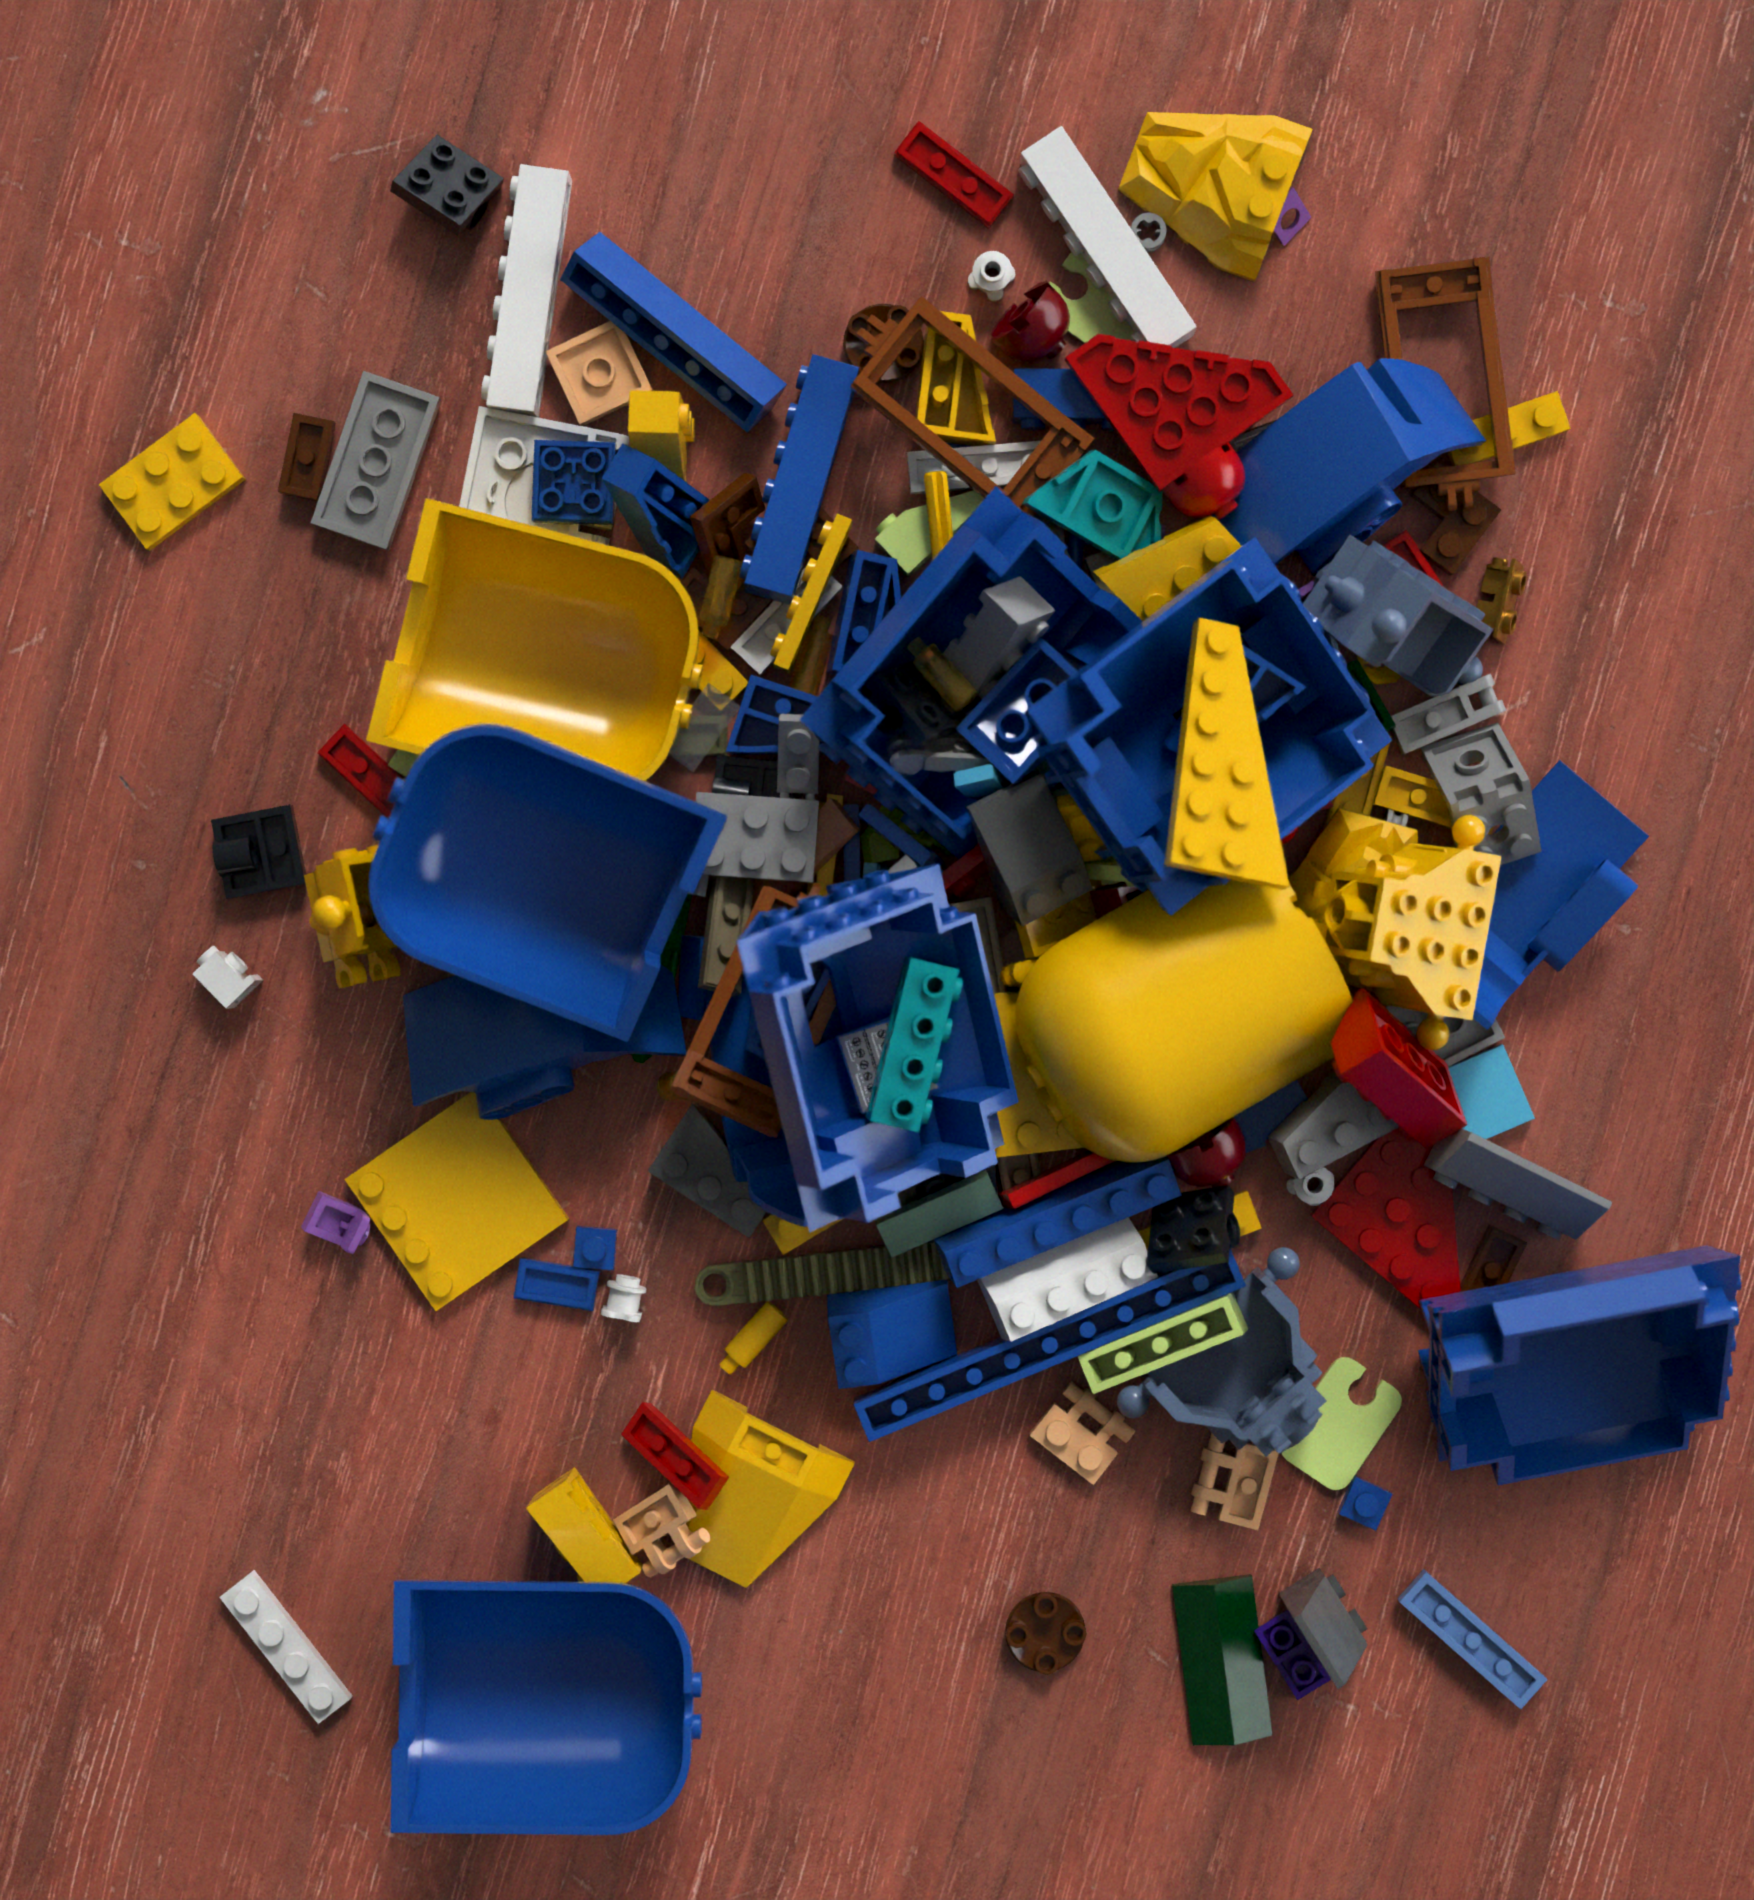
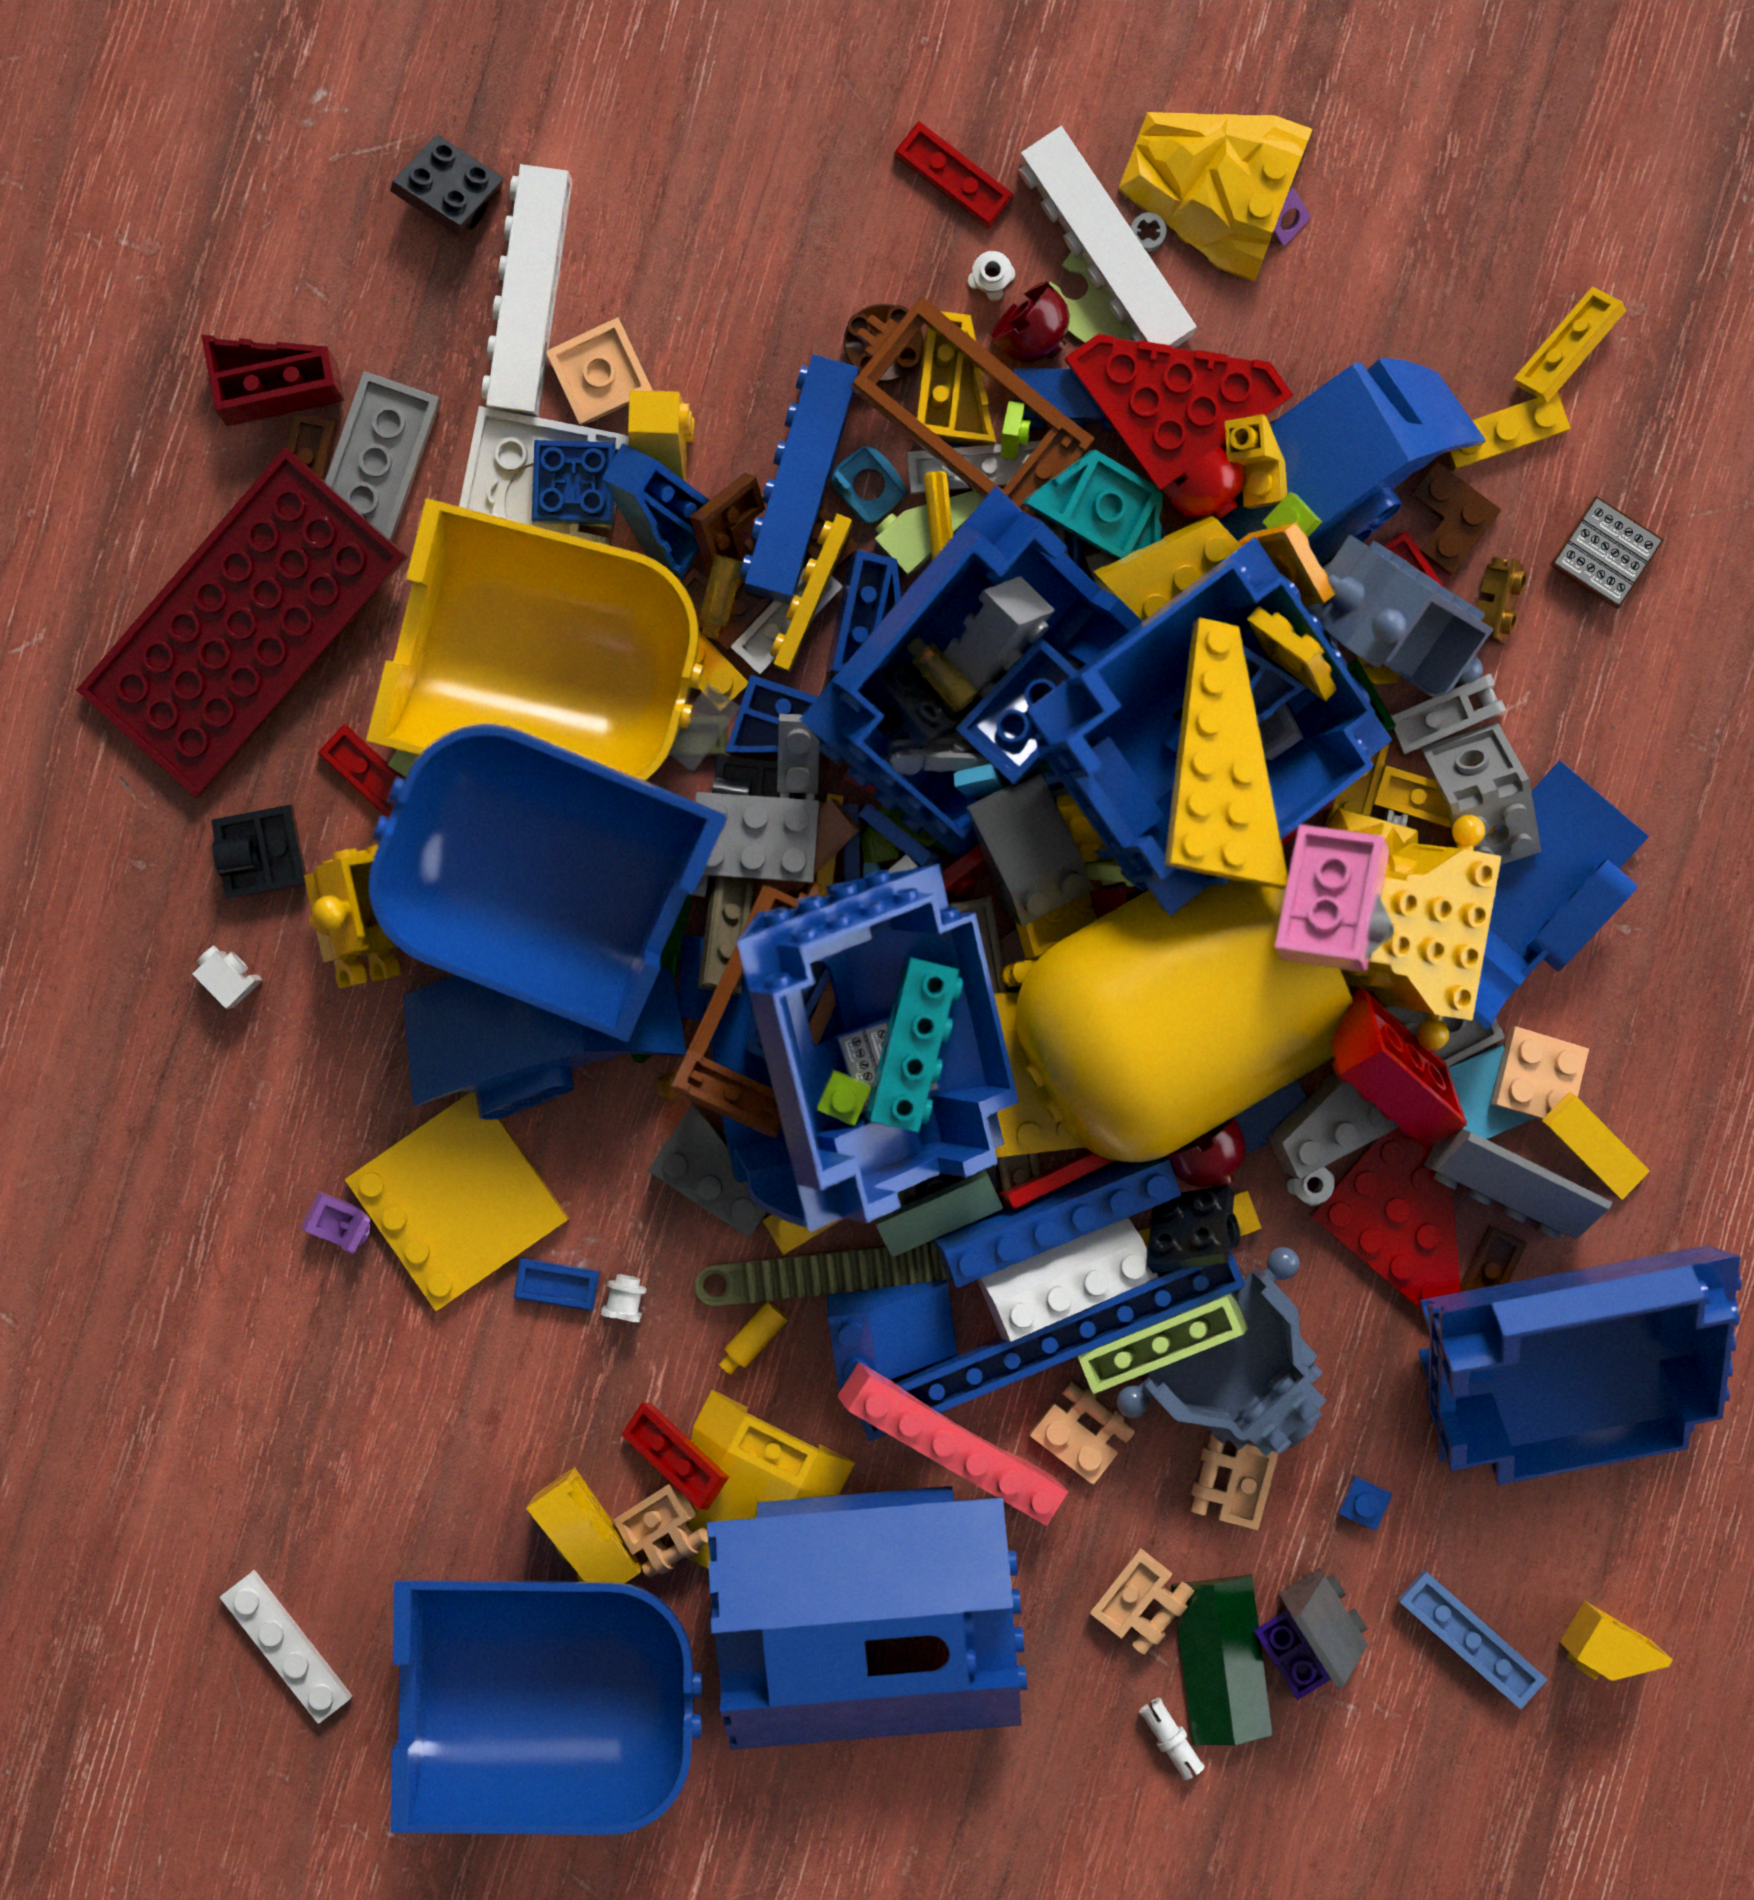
(172, 481): yellow plate -> none
(241, 622): none -> dark red plate
(269, 379): none -> dark red wedge
(595, 1248): blue plate -> none
(673, 331): blue brick -> none
(812, 657): clear yellow cylinder -> none
(829, 1572): none -> blue panel
(843, 477): none -> dark azure piece
(843, 1097): none -> lime plate
(950, 1445): none -> coral arch
(1014, 431): none -> lime plate
(1045, 1632): reddish brown dish -> none
(1132, 1593): none -> light nougat plate
(1171, 1739): none -> white pin
(1255, 447): none -> yellow slope
(1279, 732): none -> light grey plate
(1291, 511): none -> lime plate
(1292, 653): none -> yellow plate
(1294, 559): none -> light orange plate
(1334, 900): none -> bright pink piece
(1345, 1430): yellowish green piece -> none
(1447, 285): dark orange animal -> none
(1537, 1072): none -> light nougat plate
(1570, 344): none -> yellow plate
(1595, 1145): none -> yellow tile
(1606, 552): none -> light grey tile
(1609, 1647): none -> yellow slope

